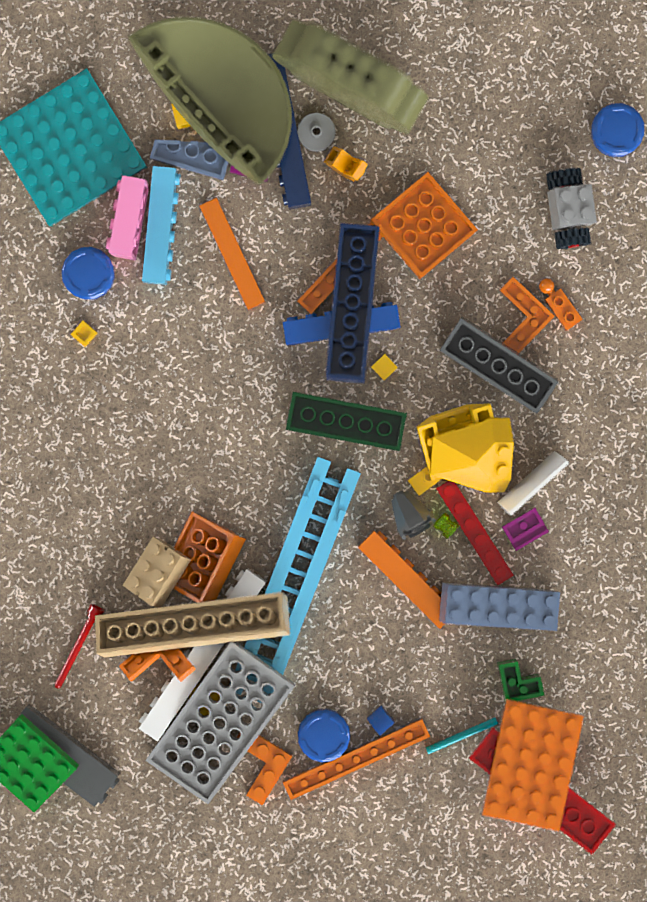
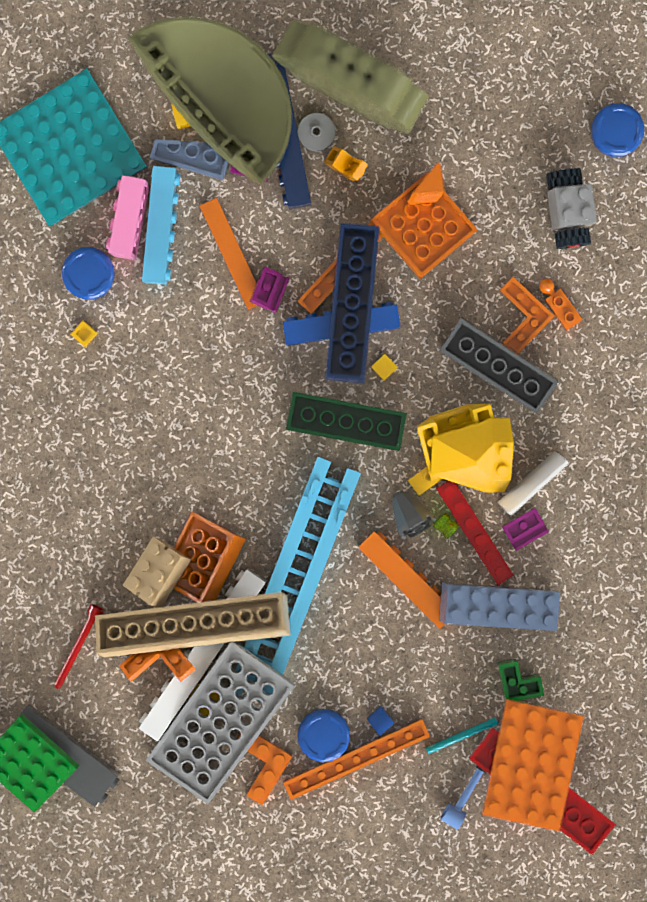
(269, 289): none -> magenta plate
(430, 188): none -> orange slope
(453, 814): none -> medium blue piece

